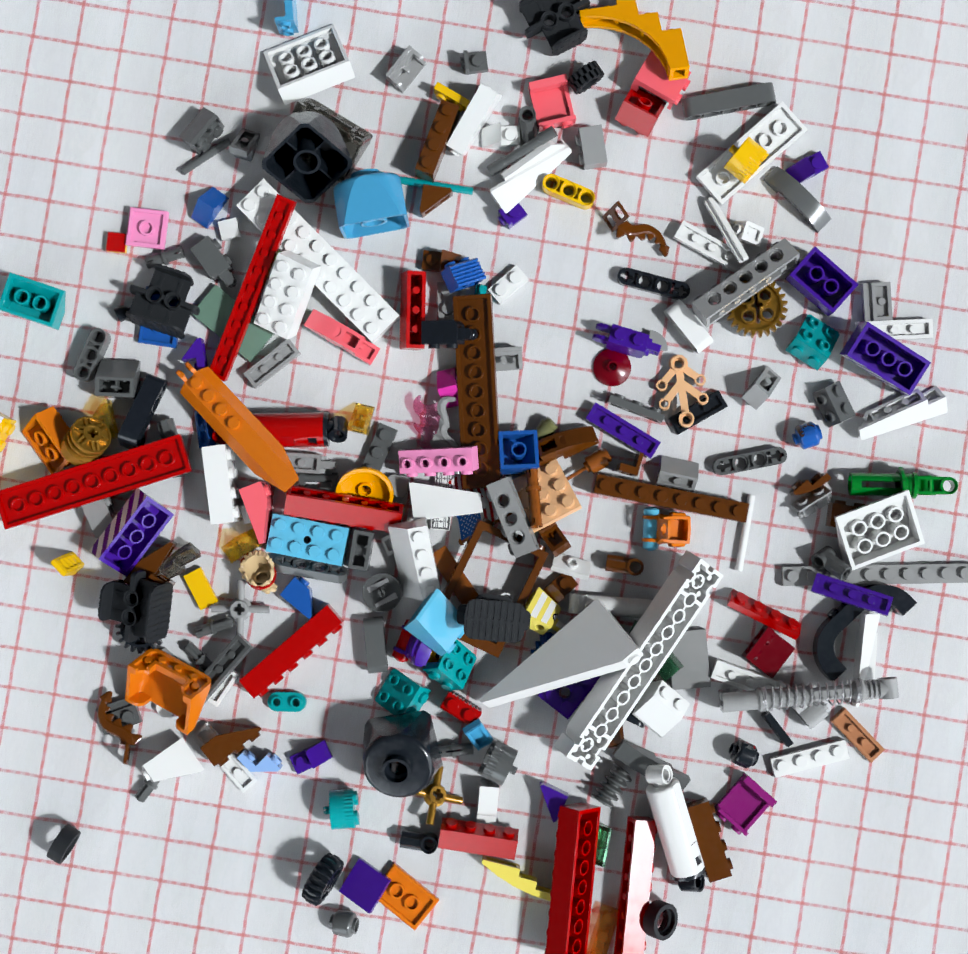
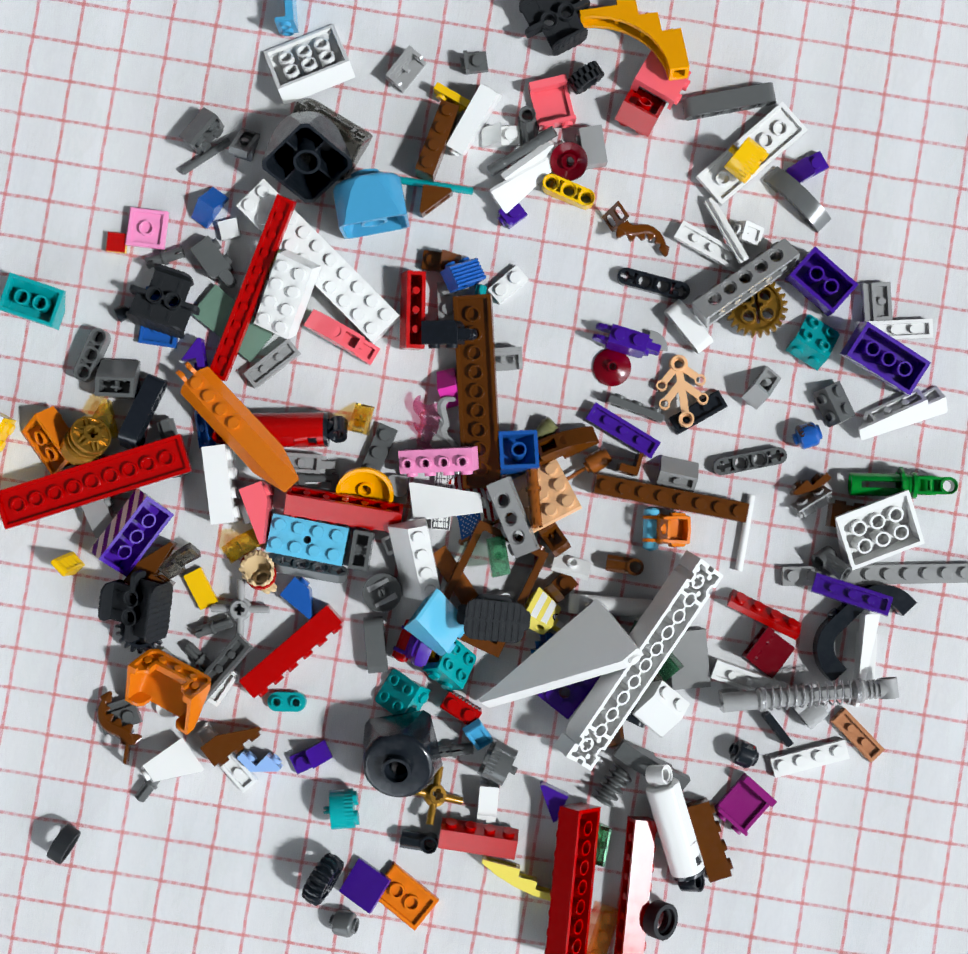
(497, 556): none -> clear green slope
(560, 163): none -> dark red dish

